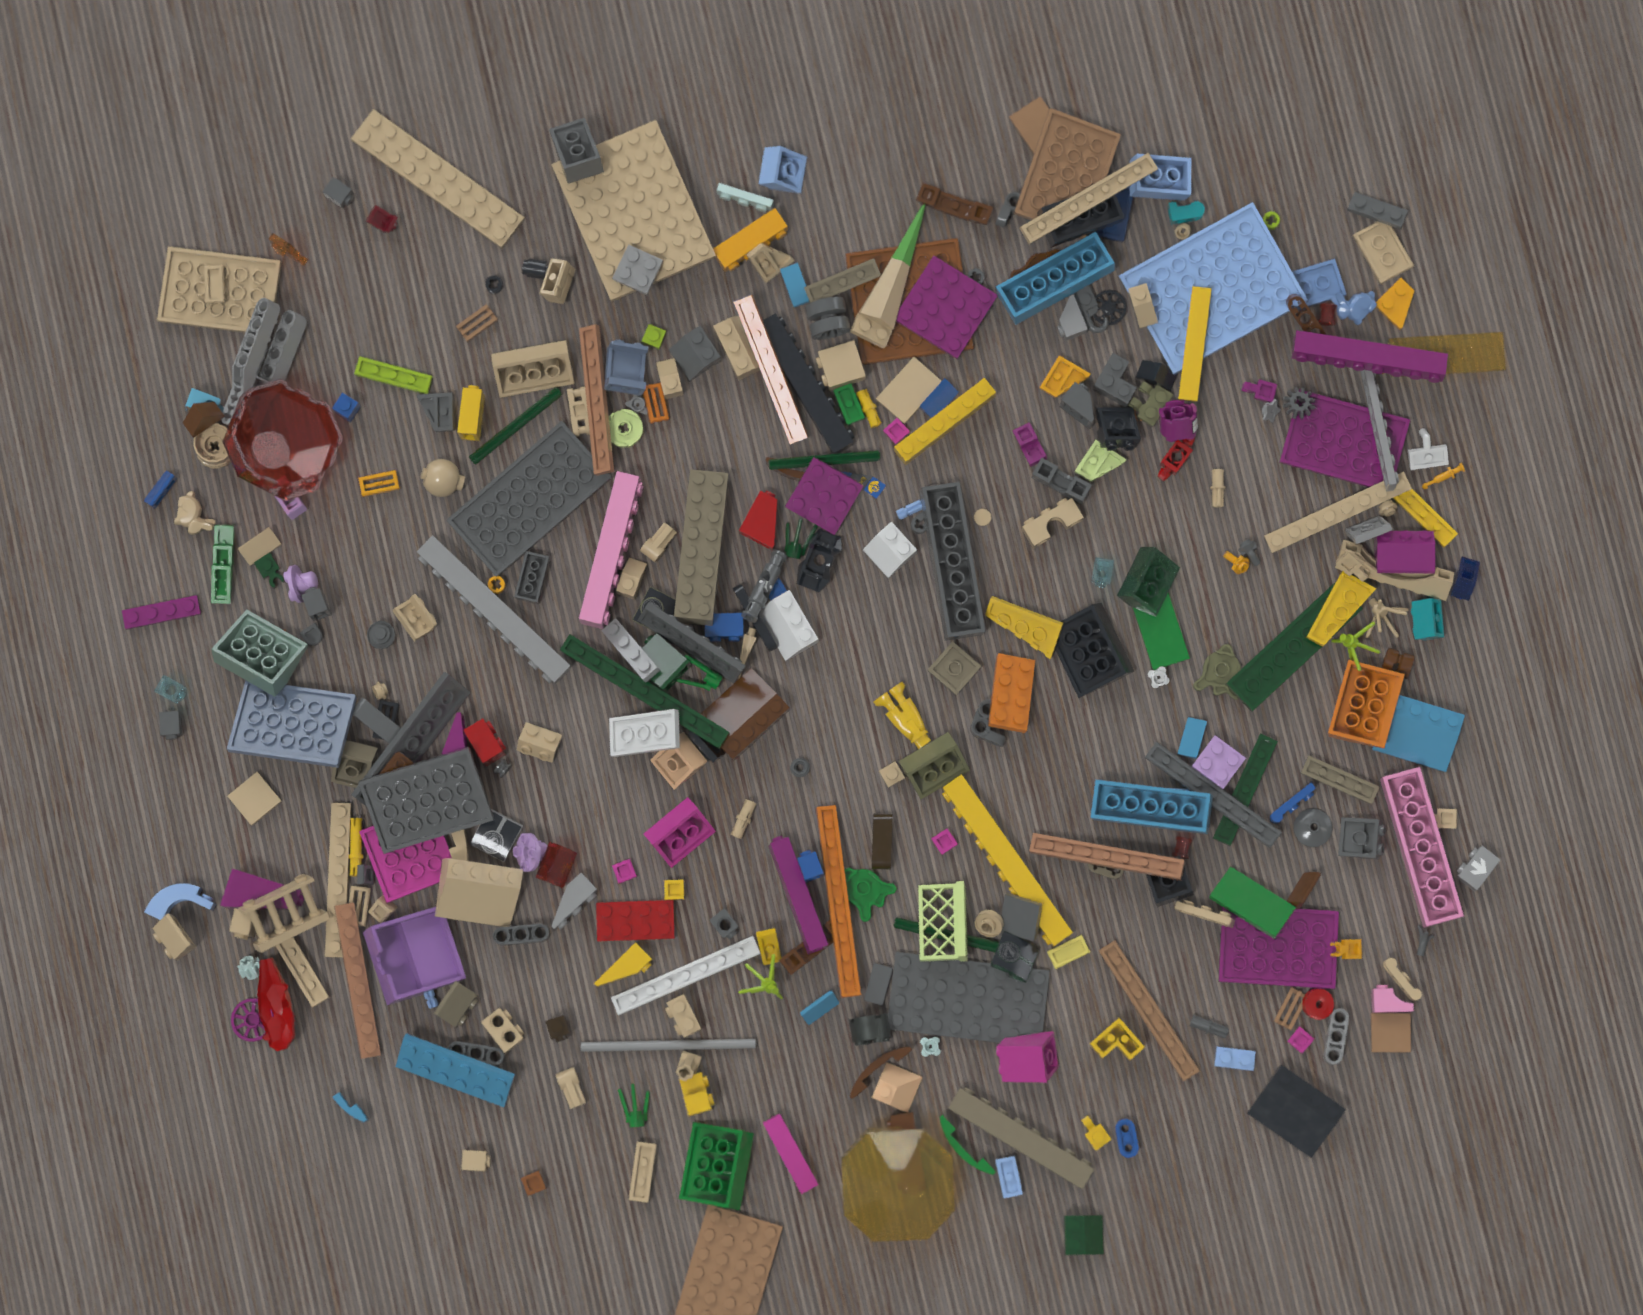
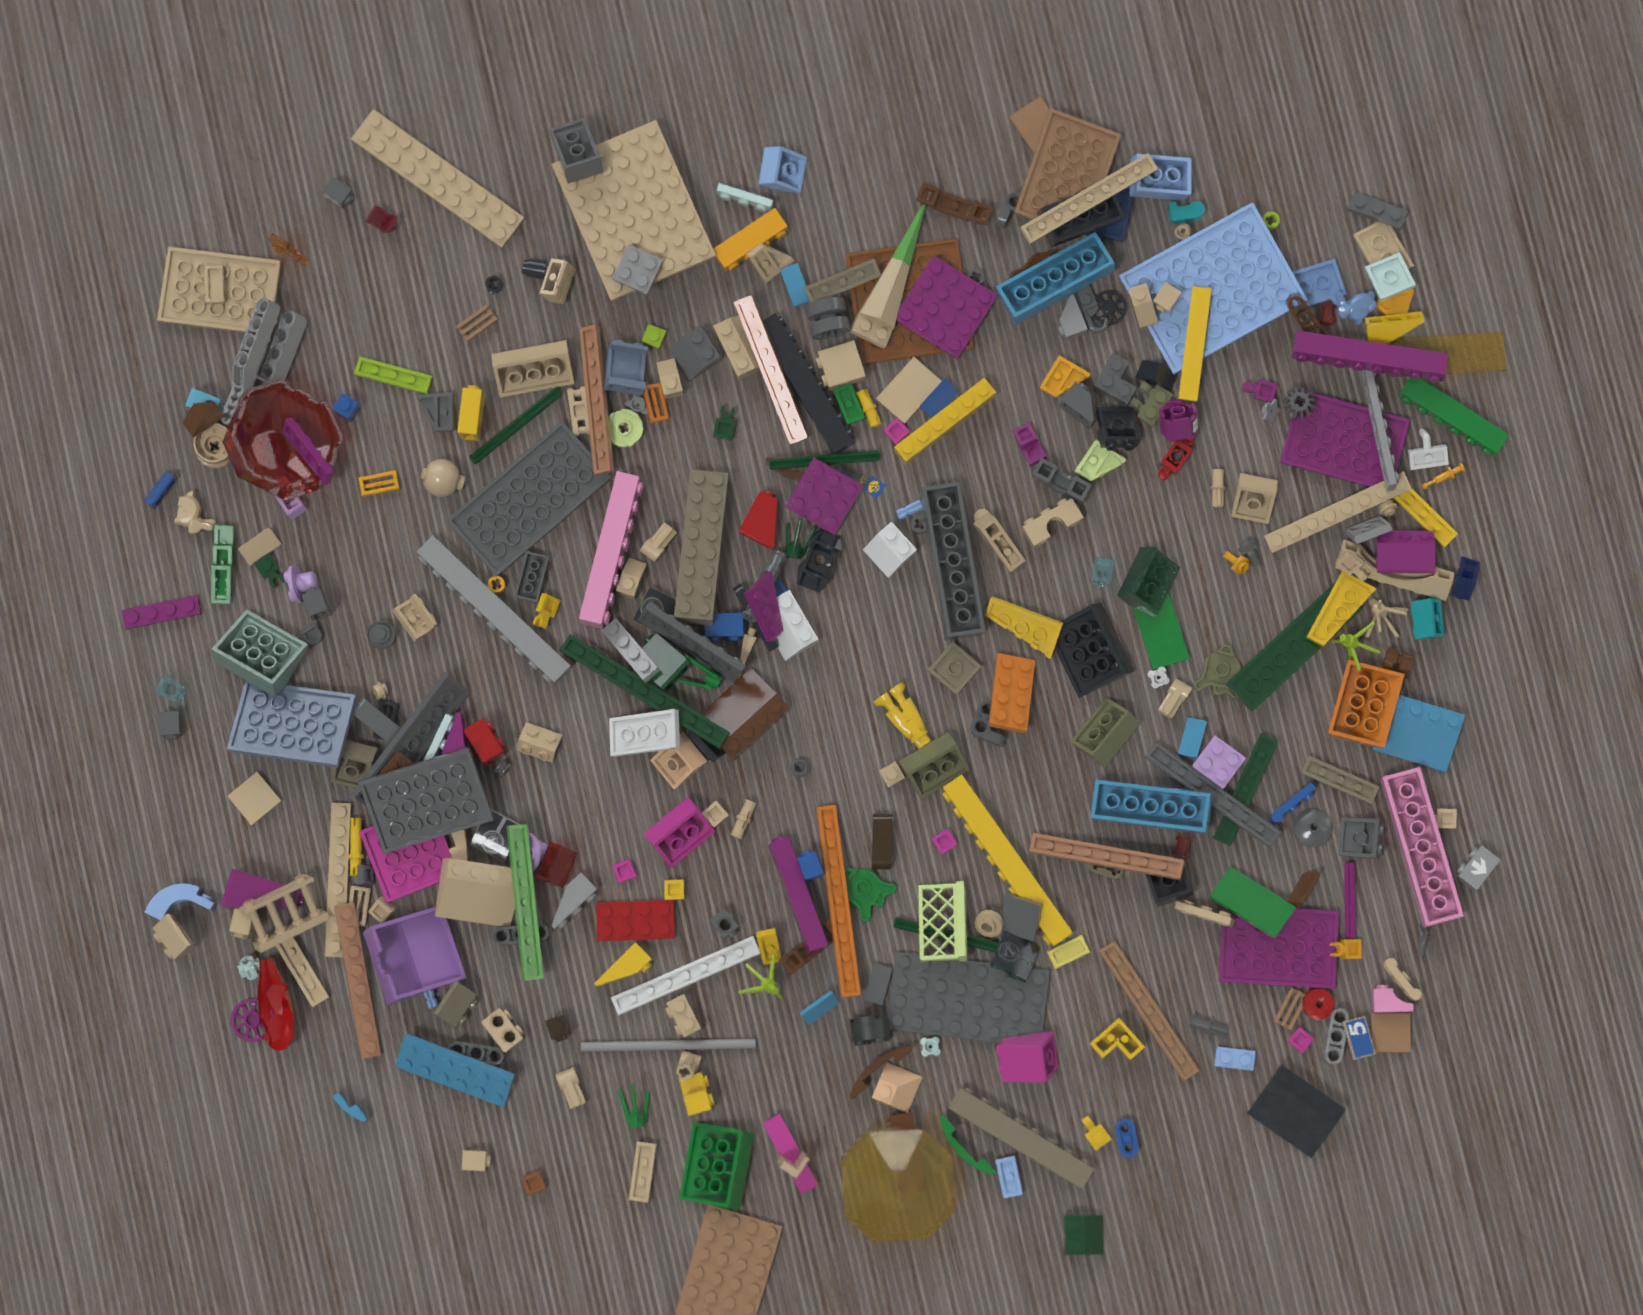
(308, 451): none -> magenta plate
(440, 738): none -> light aqua plate
(525, 902): none -> bright green plate
(547, 608): none -> yellow plate
(715, 814): none -> tan plate
(724, 427): none -> dark green plate
(765, 607): none -> magenta wing
(793, 1168): none -> tan panel
(999, 541): none -> tan slope
(1105, 732): none -> olive slope
(1167, 298): none -> tan brick
(1176, 695): none -> tan piece
(1254, 498): none -> tan slope
(1349, 899): none -> magenta axle
(1359, 1038): none -> blue panel
(1390, 277): none -> light aqua plate
(1390, 327): none -> yellow slope
(1454, 416): none -> green brick

